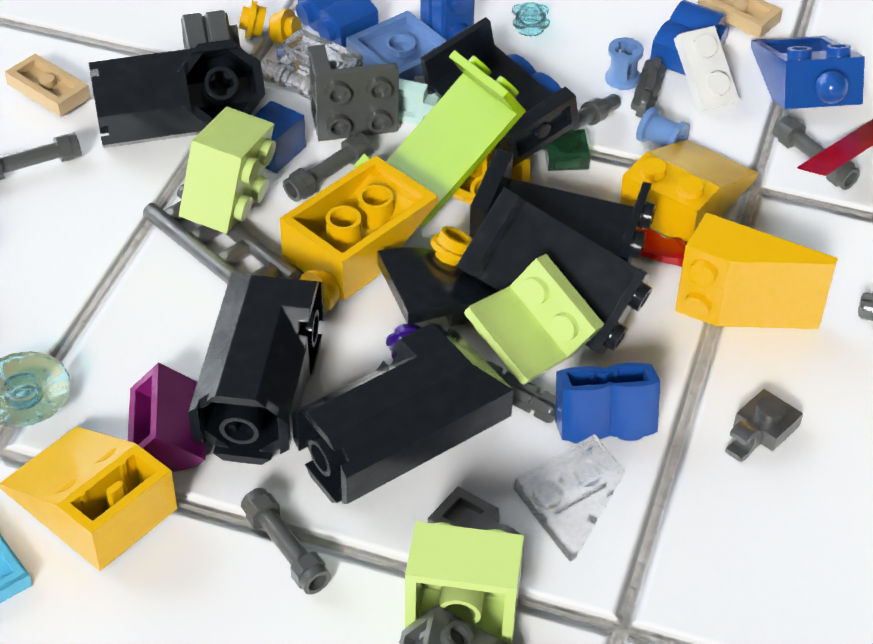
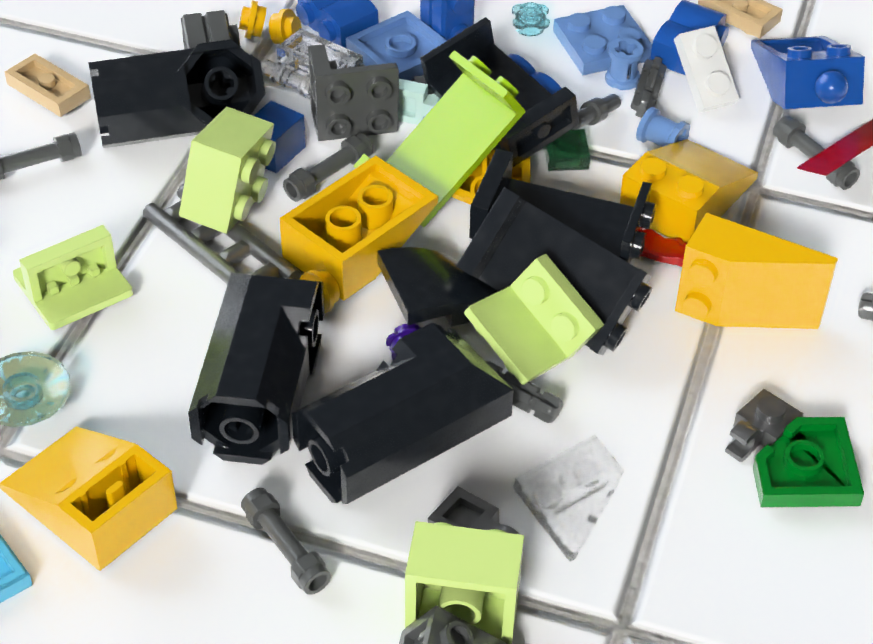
(73, 278): none -> yellowish green bracket
(161, 418): magenta brick -> none
(450, 244): yellow plate -> none
(589, 34): none -> medium blue plate
(607, 402): blue brick -> none
(809, 466): none -> green plate

